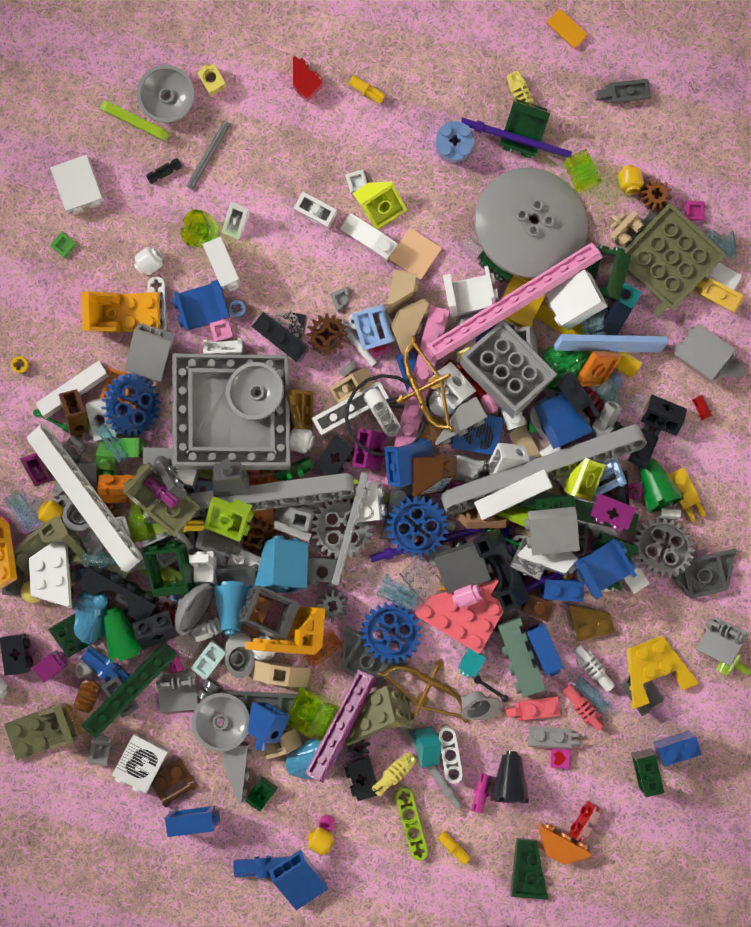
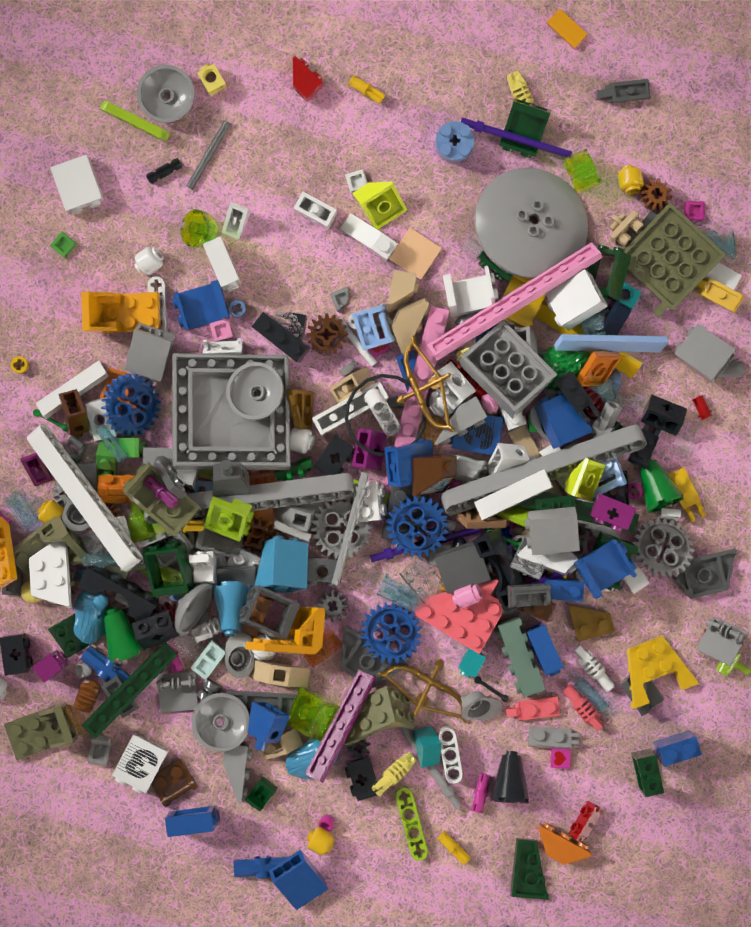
(529, 595): none -> dark grey hinge

